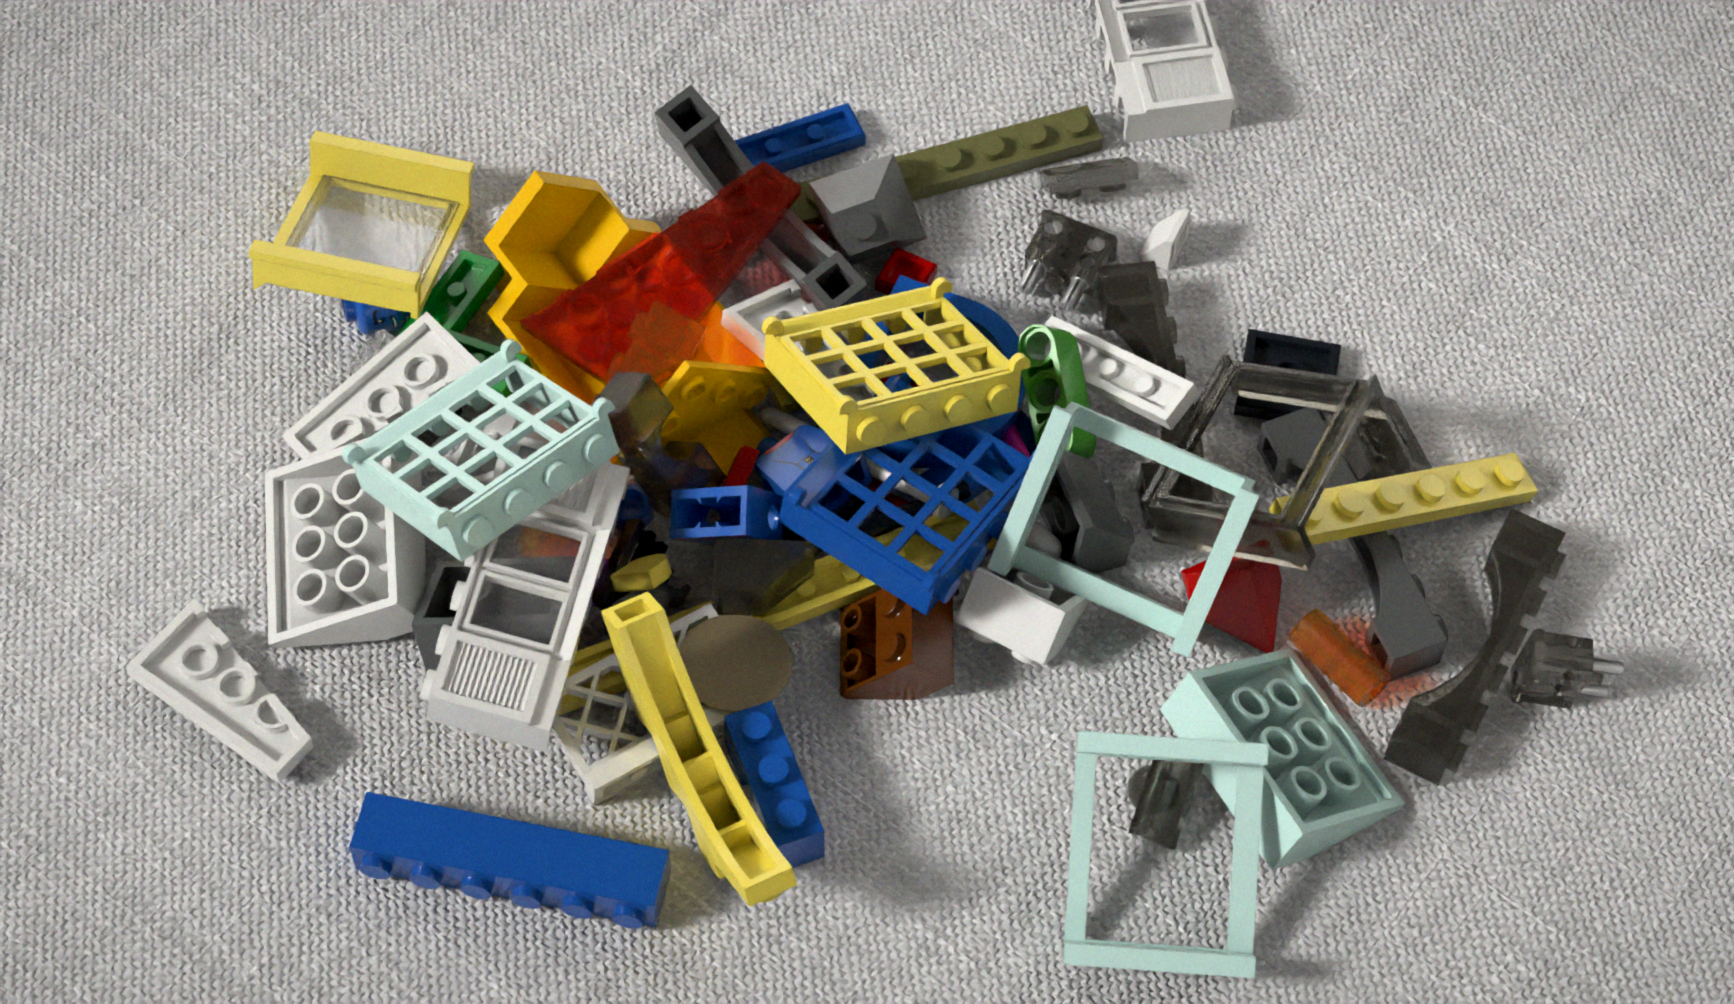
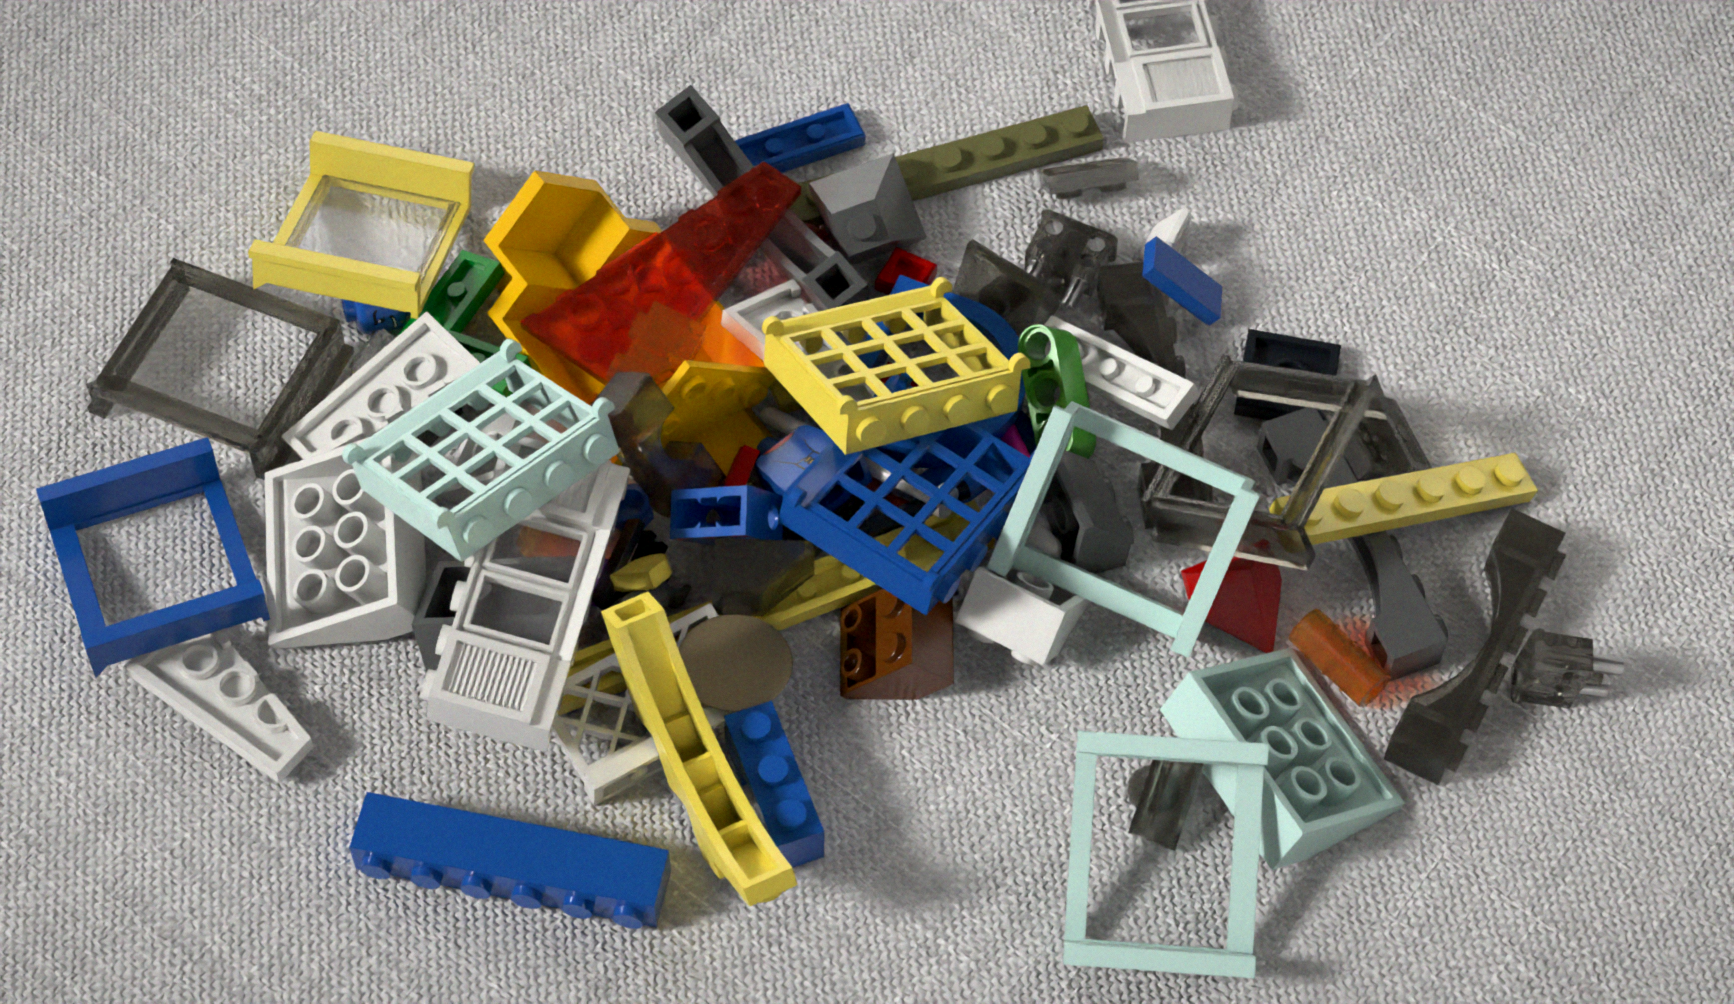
(128, 490): none -> blue piece
(302, 392): none -> clear smoke piece
(1004, 288): none -> clear smoke slope
(1182, 281): none -> blue tile

